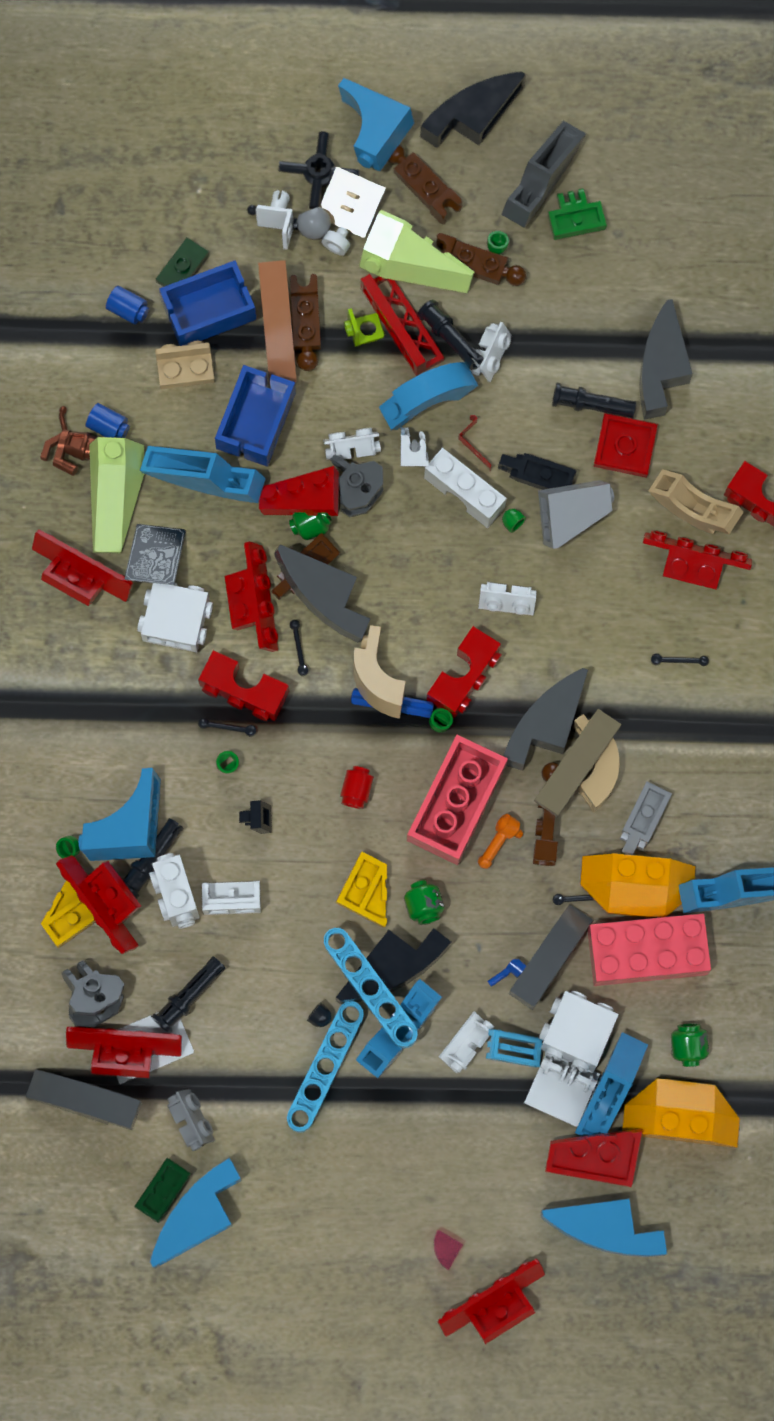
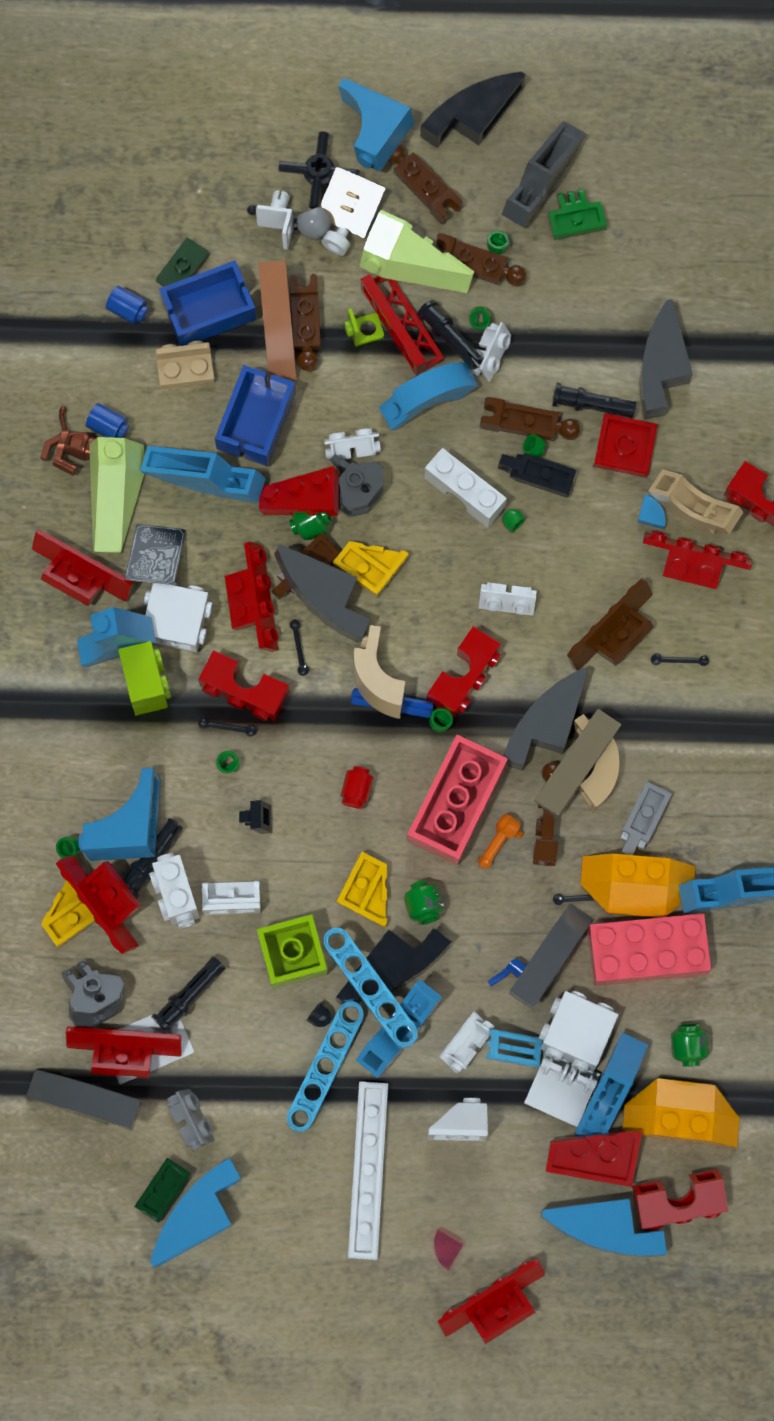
(111, 631): none -> dark azure arch
(143, 679): none -> lime brick
(292, 951): none -> lime brick
(368, 1171): none -> white tile
(370, 565): none -> yellow wing
(413, 453): white hinge -> none
(462, 1123): none -> white slope
(473, 318): none -> green hinge
(473, 417): red piece -> none
(526, 420): none -> reddish brown plate
(534, 445): none -> green hinge
(572, 509): light grey slope -> none
(617, 631): none -> reddish brown bracket
(652, 513): none -> dark azure tile
(704, 1199): none -> red arch

